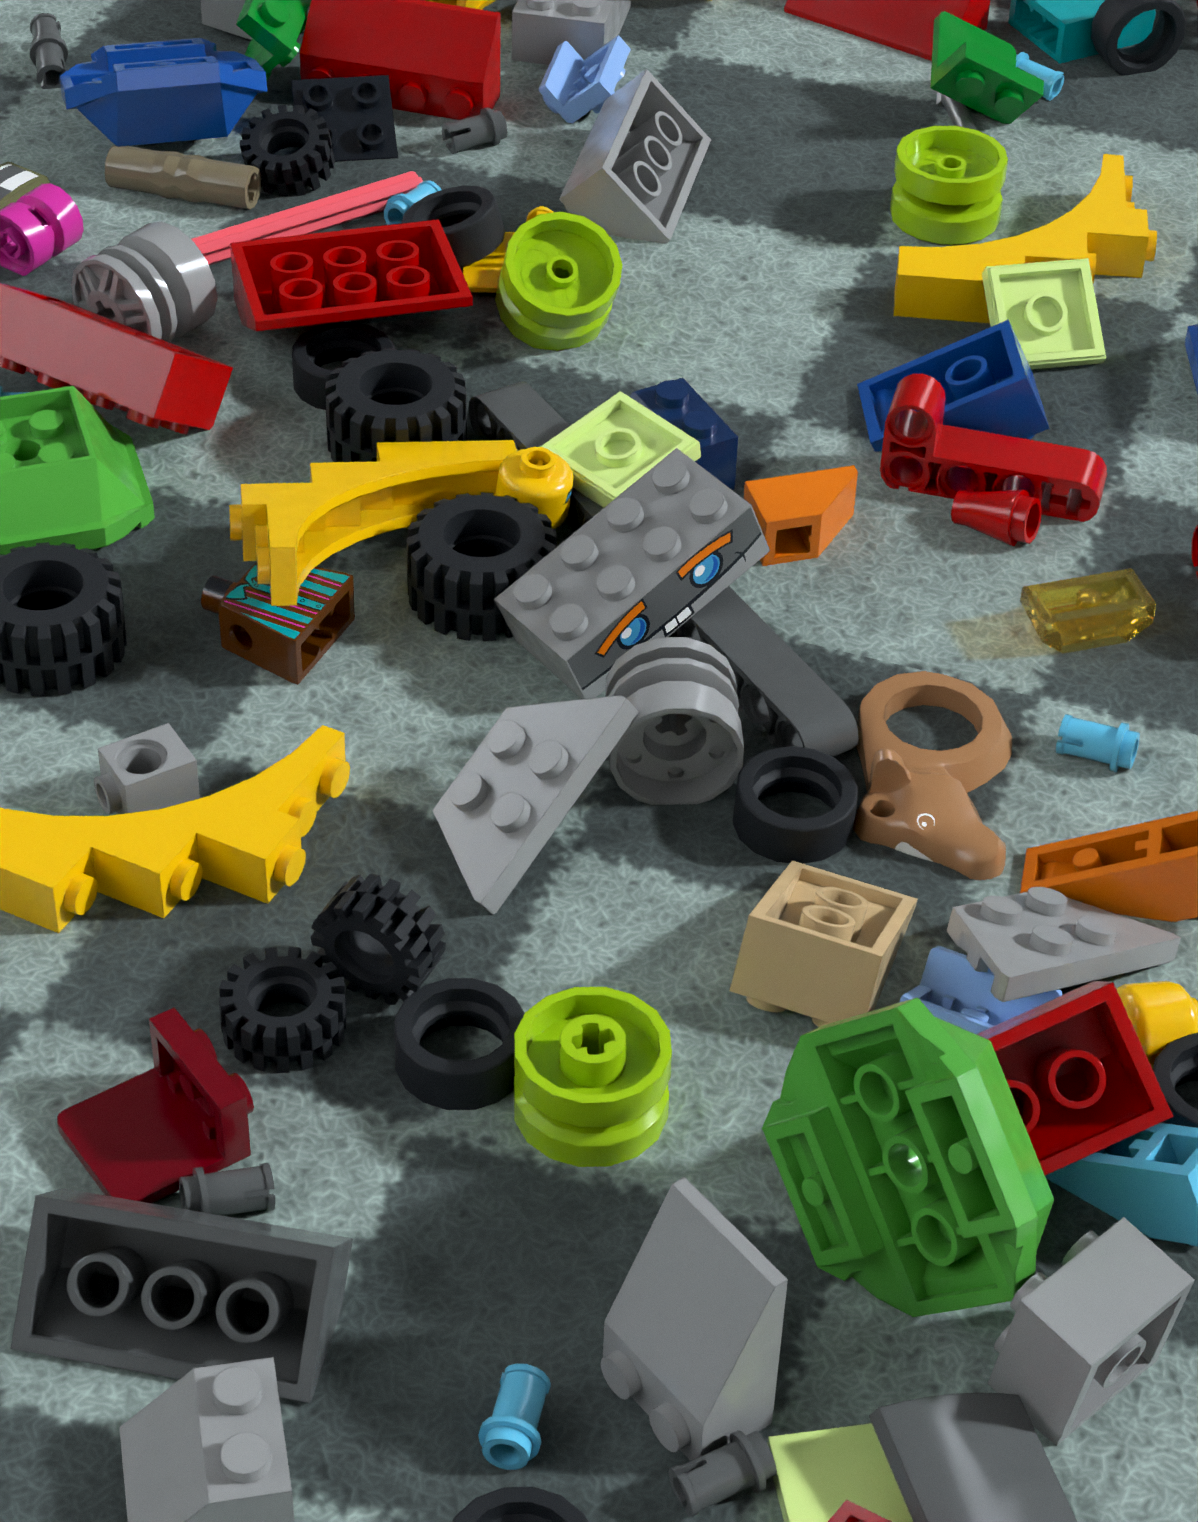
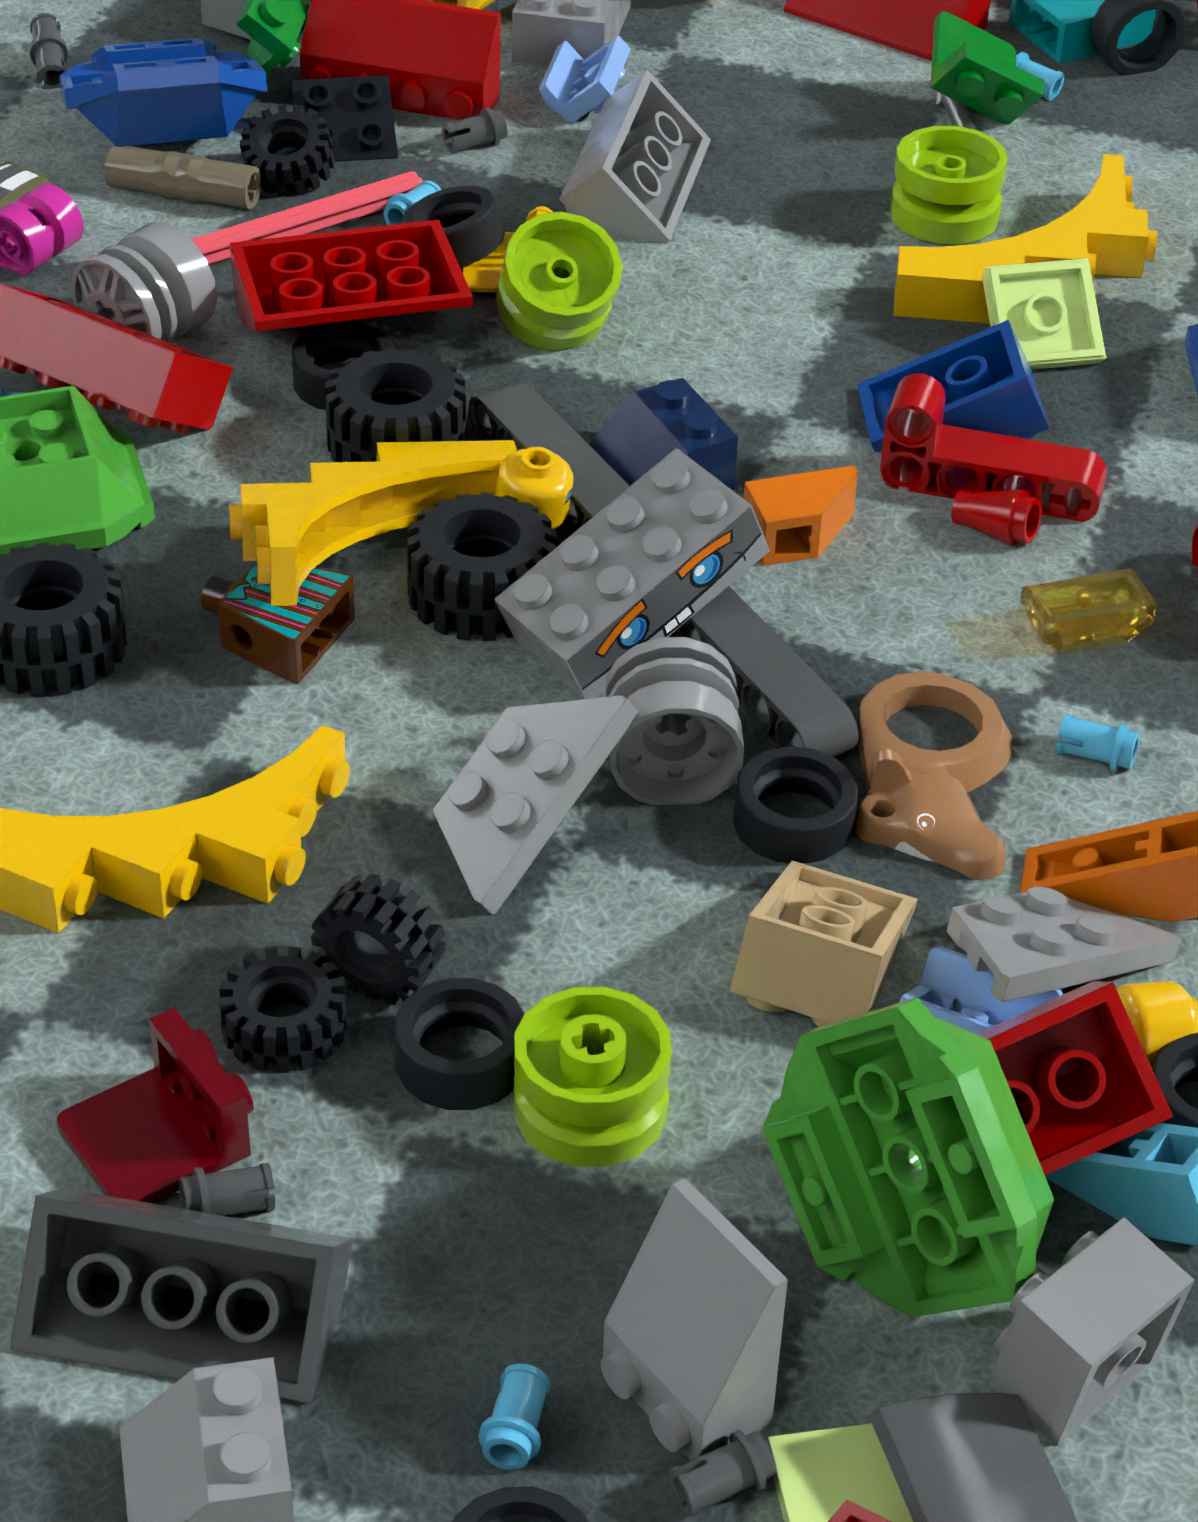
(146, 772): light grey brick -> none
(617, 447): yellowish green tile -> none

